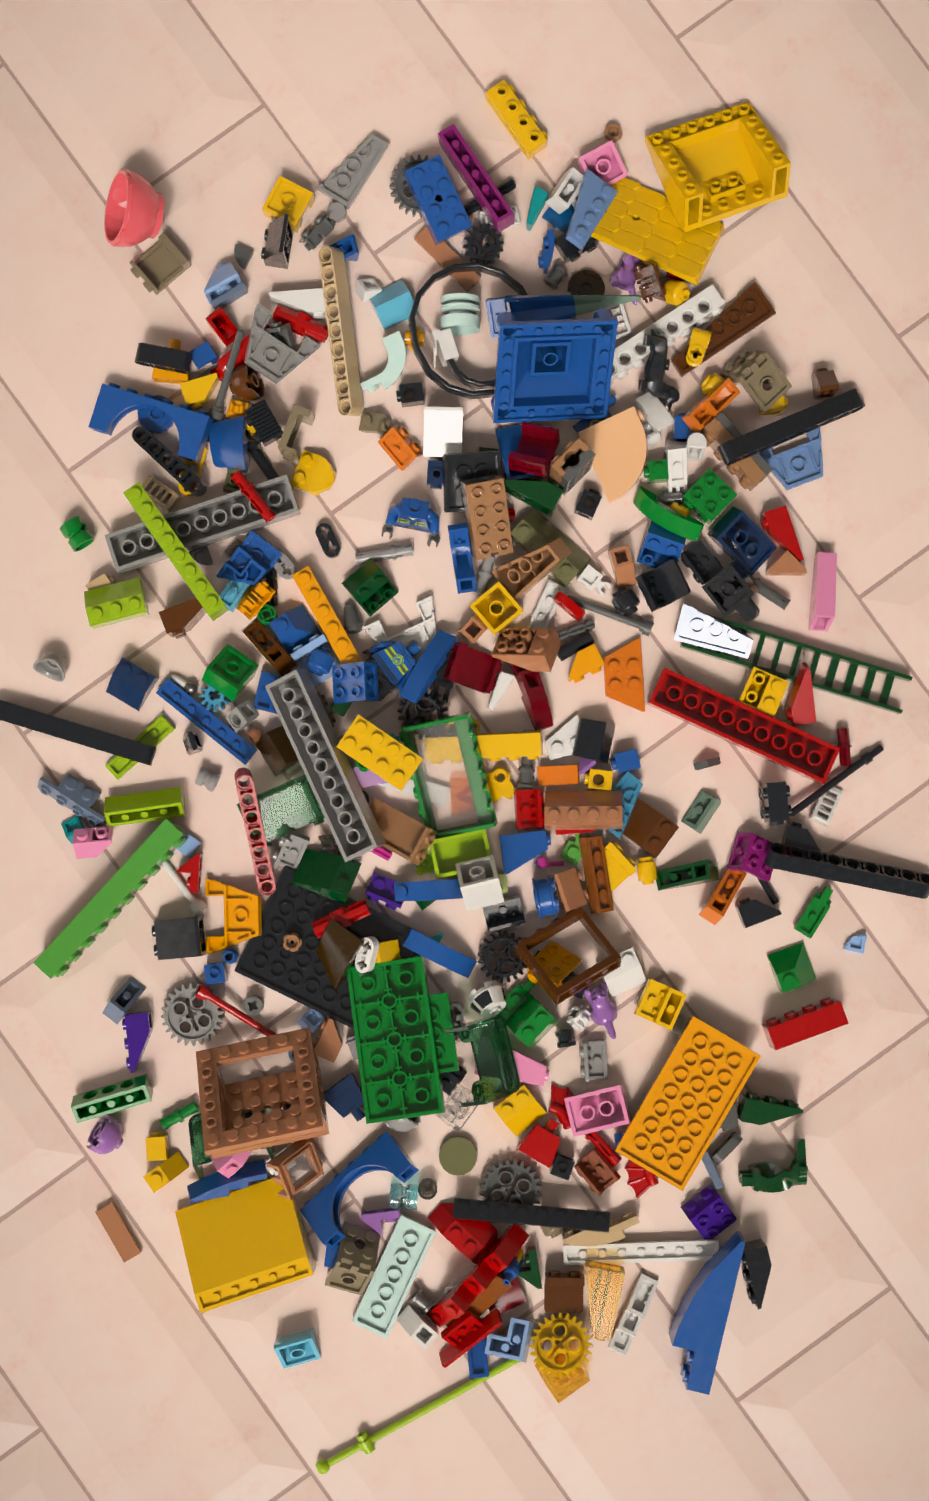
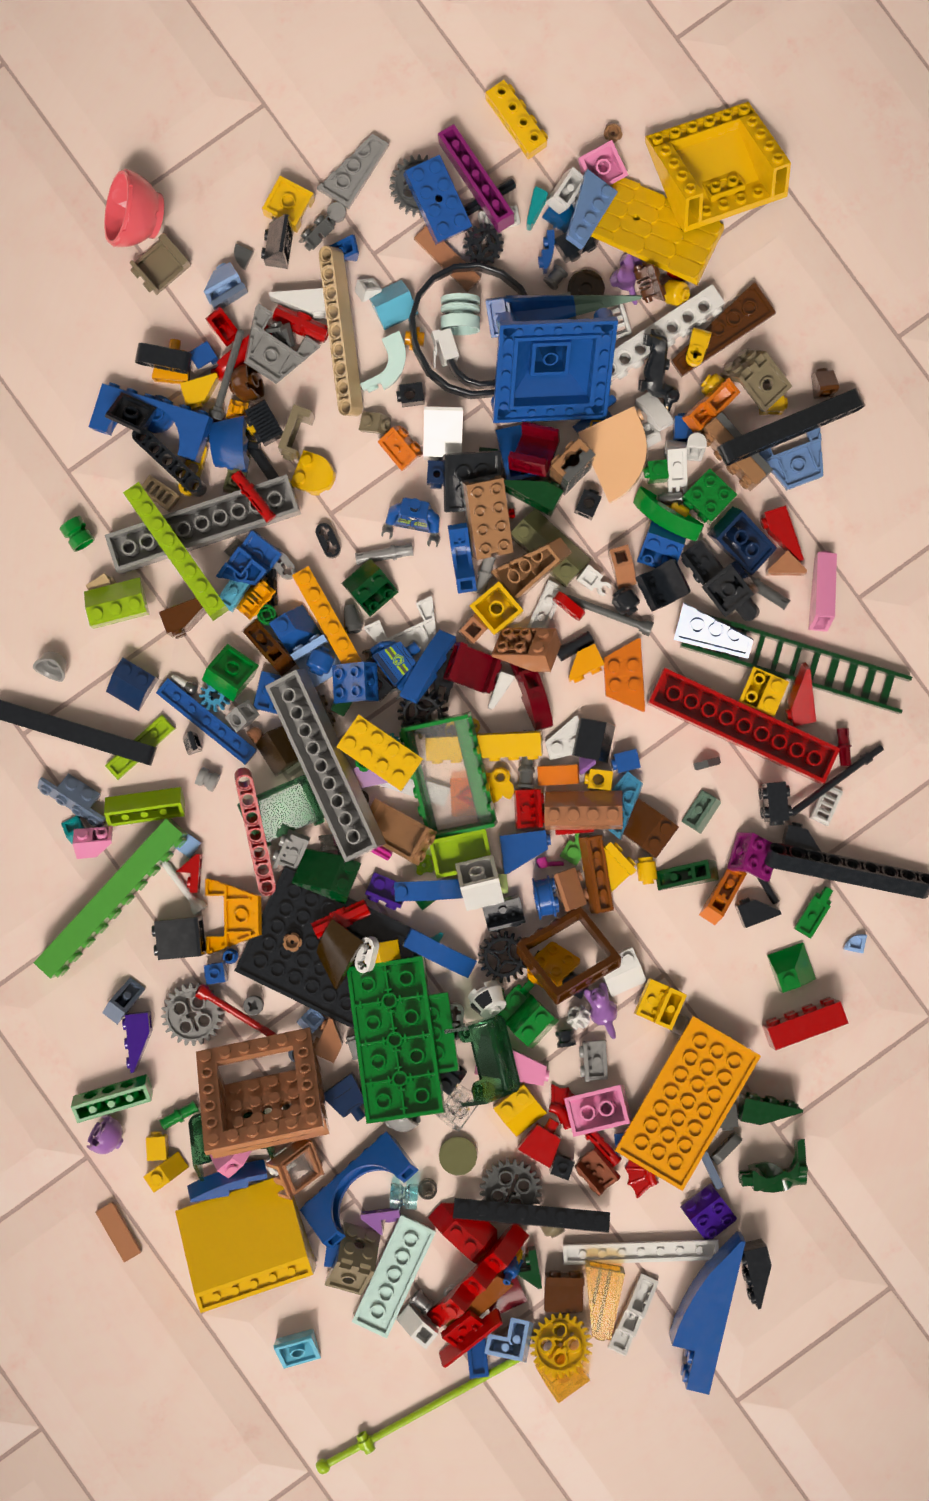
(131, 413): none -> black slope
(202, 556): dark grey tile -> none
(576, 629): dark grey axle -> none
(592, 1238): tan slope -> none

